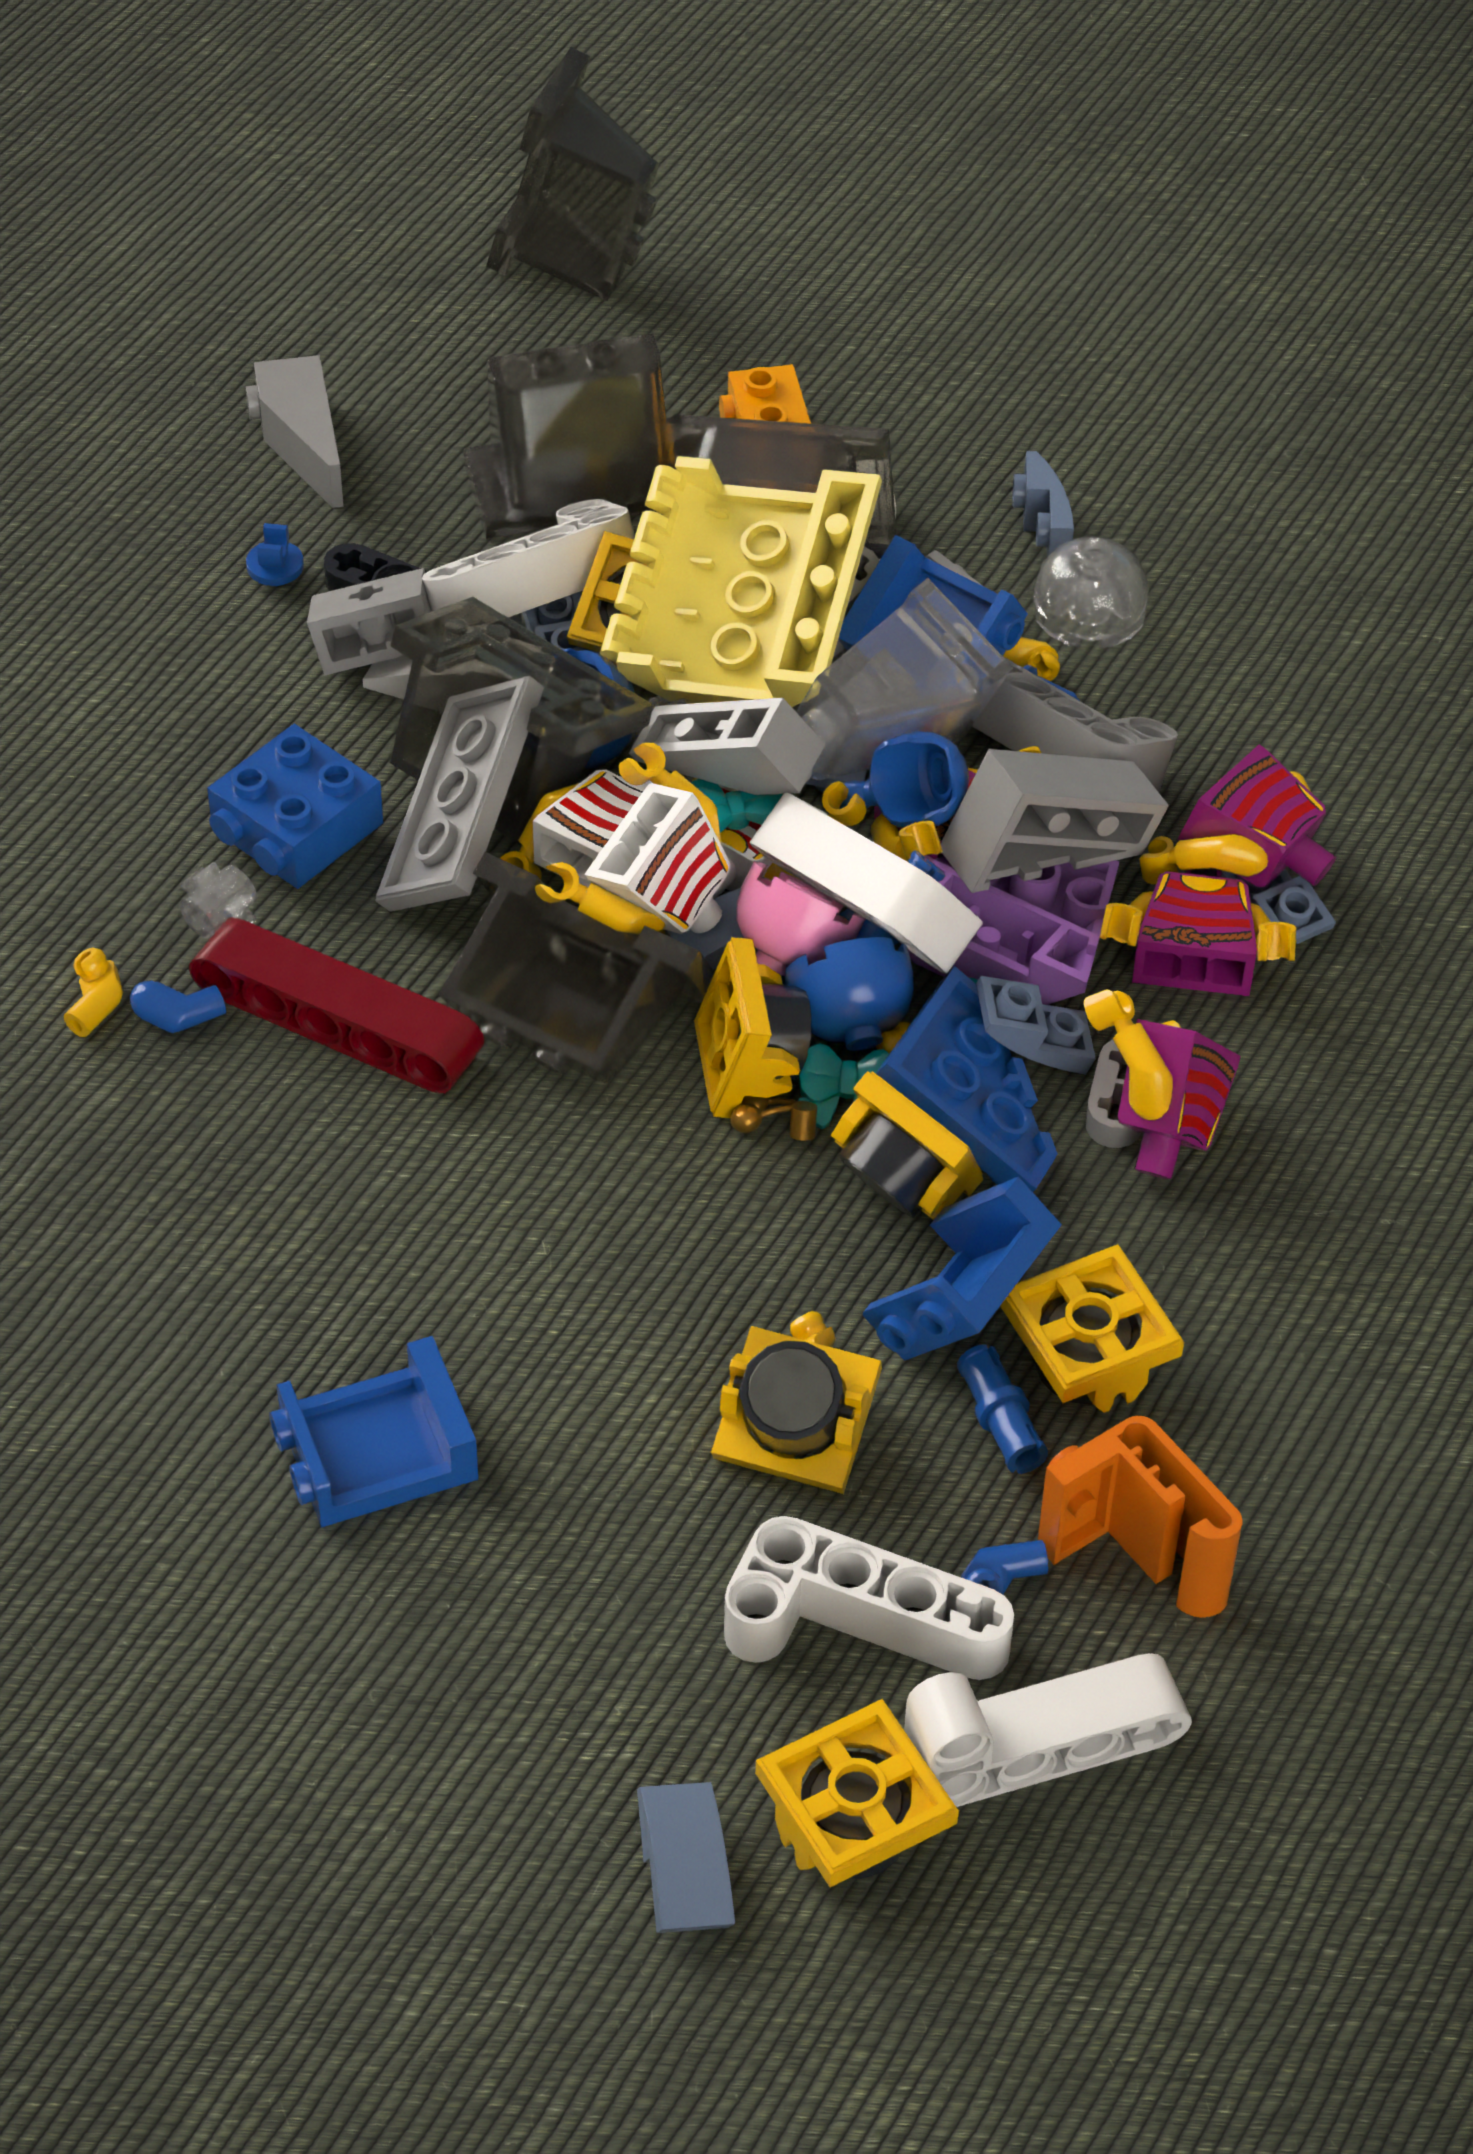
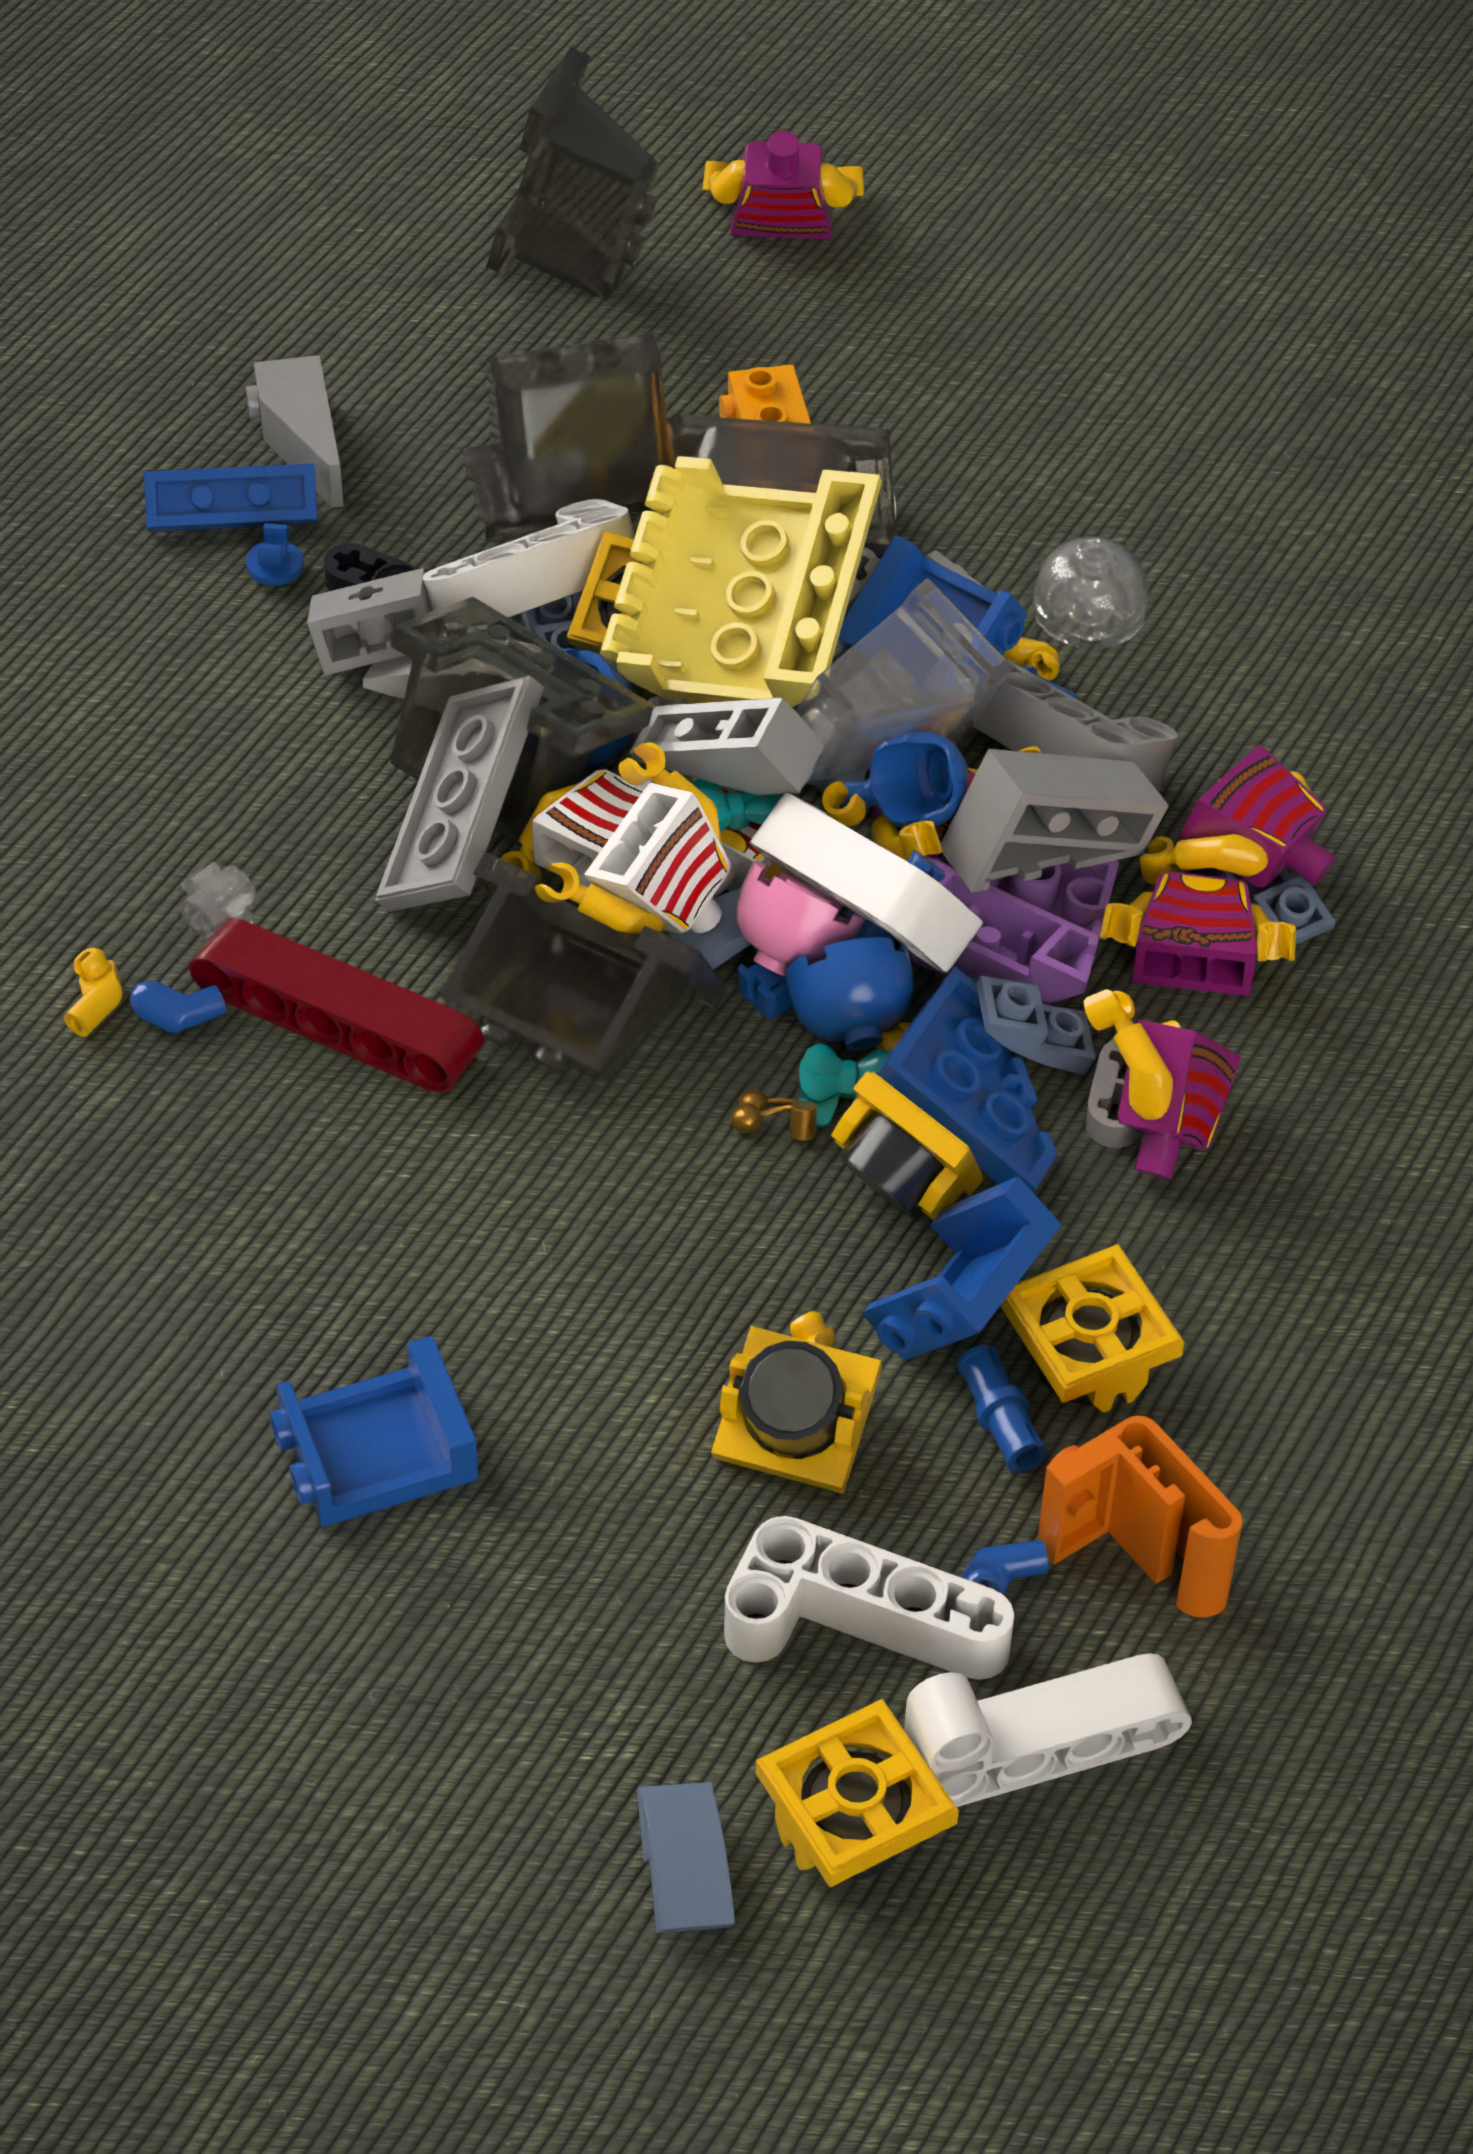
(230, 497): none -> blue plate
(295, 806): blue brick -> none
(750, 1030): yellow piece -> none
(782, 188): none -> torso
(1043, 503): sand blue slope -> none

